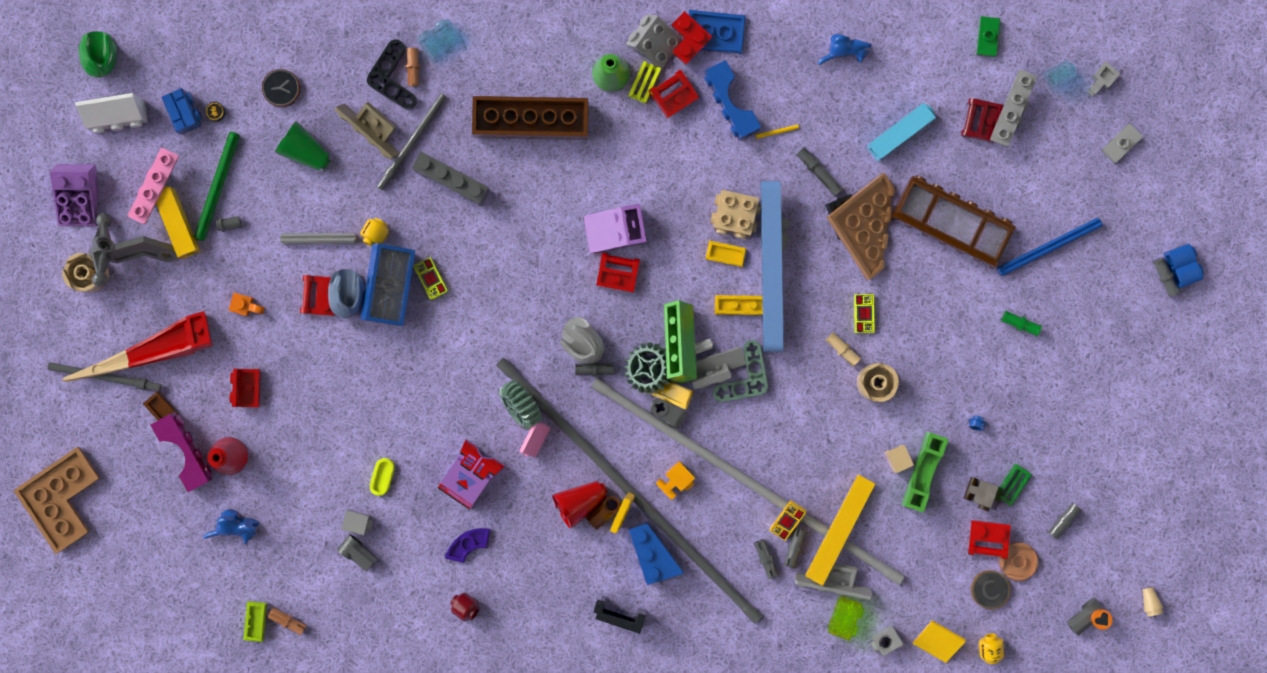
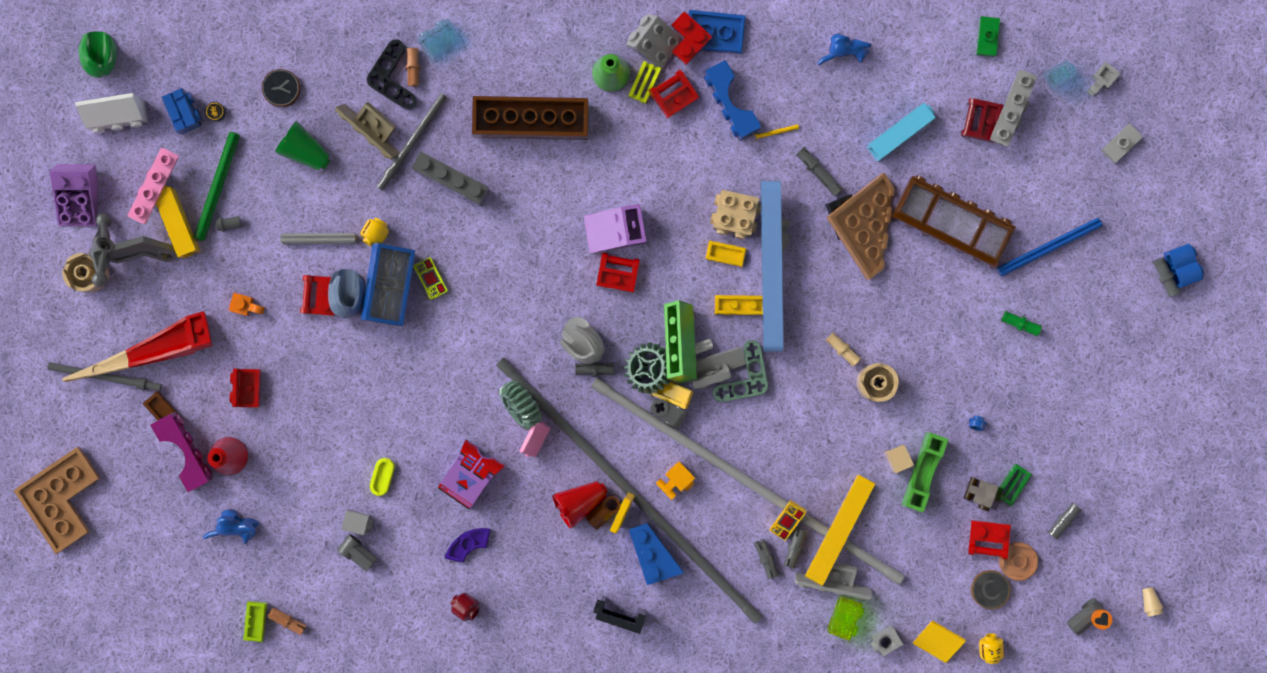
(864, 313): tile -> none

